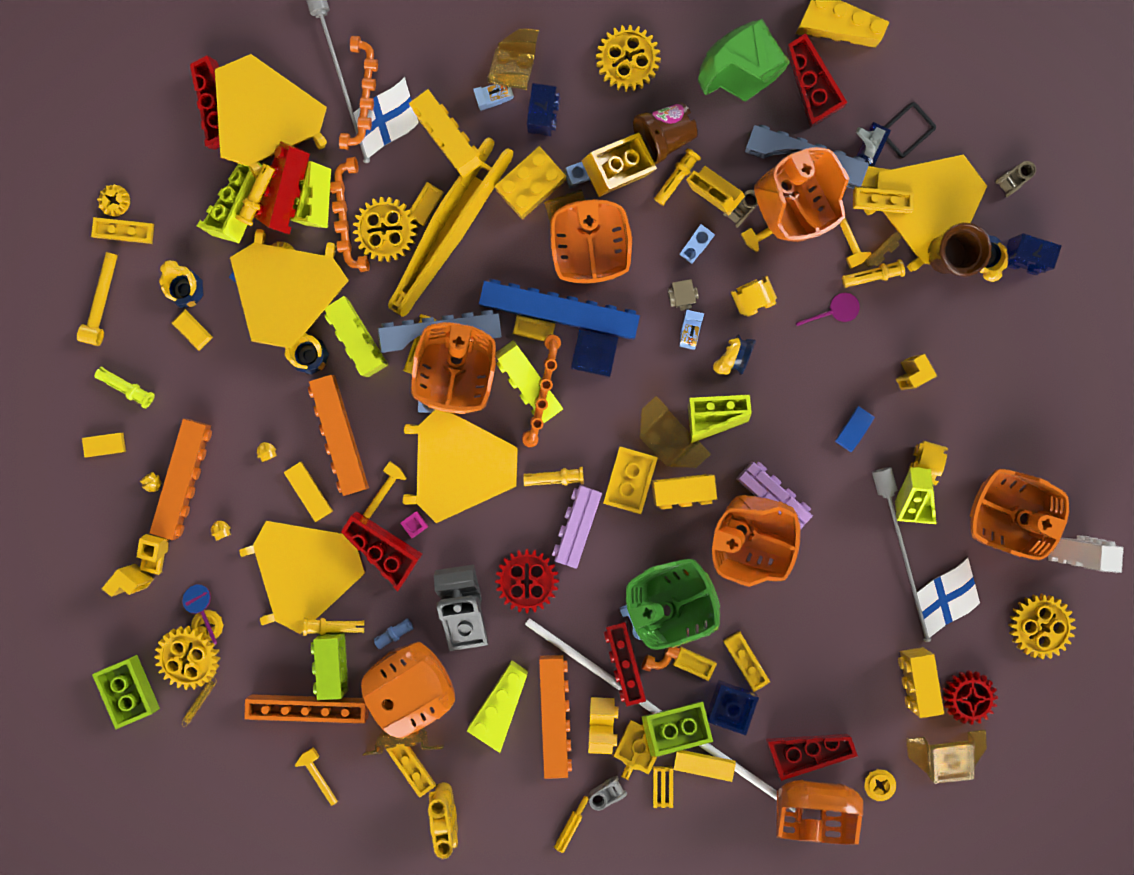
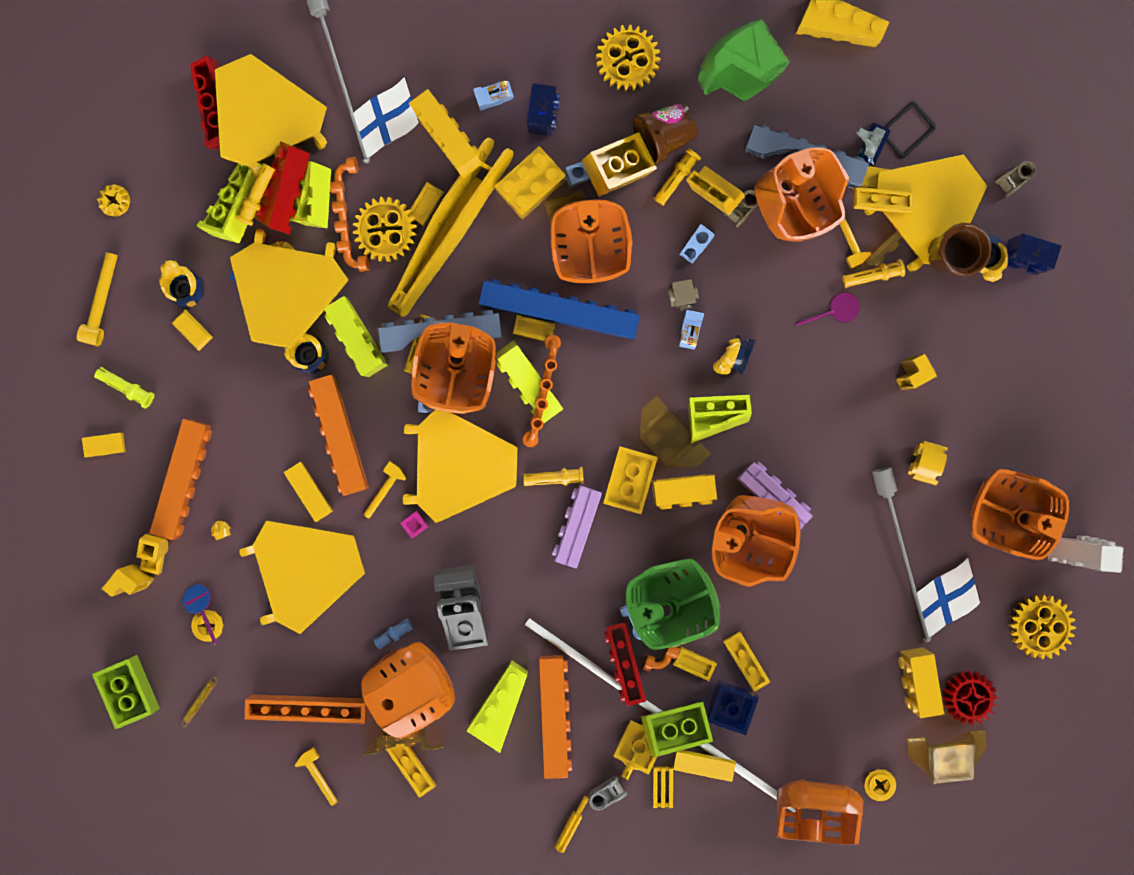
(122, 230): yellow tile -> none
(151, 482): yellow plate -> none
(170, 651): yellow gear -> none
(266, 451): yellow plate -> none
(322, 626): yellow pin -> none
(330, 666): lime brick -> none
(366, 102): orange bar -> none
(383, 550): red wedge -> none
(443, 820): yellow connector -> none
(509, 580): red gear -> none
(514, 59): clear yellow piece -> none
(594, 353): clear blue brick -> none
(601, 725): yellow brick -> none
(752, 239): yellow piece -> none
(753, 296): yellow brick -> none
(808, 753): red wedge -> none
(816, 85): red wedge -> none
(854, 429): blue slope -> none
(916, 498): neon yellow wedge -> none

